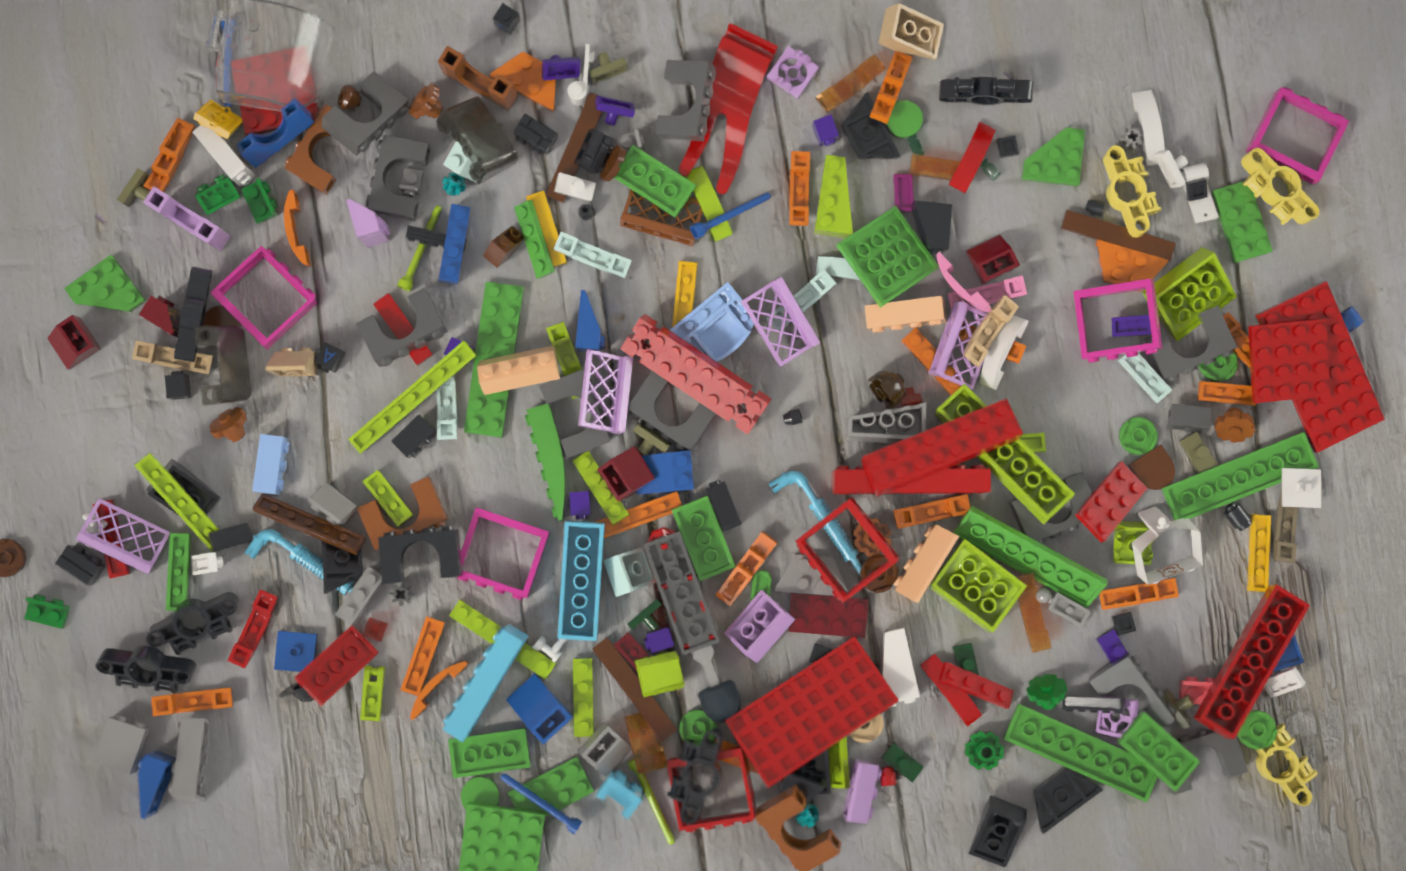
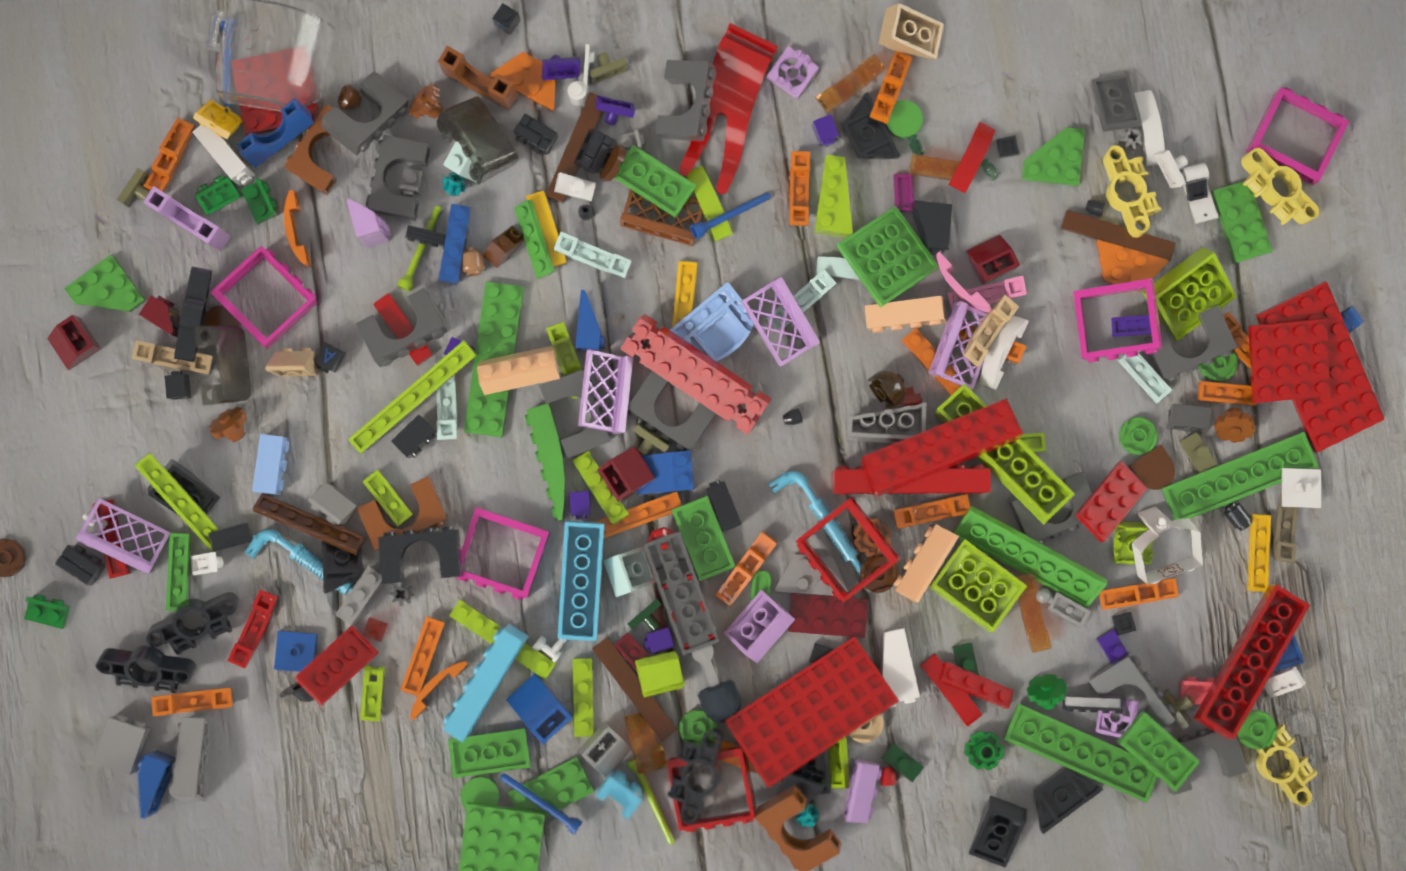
(472, 262): none -> medium nougat head
(986, 90): black piece -> none
(1116, 102): none -> dark grey plate

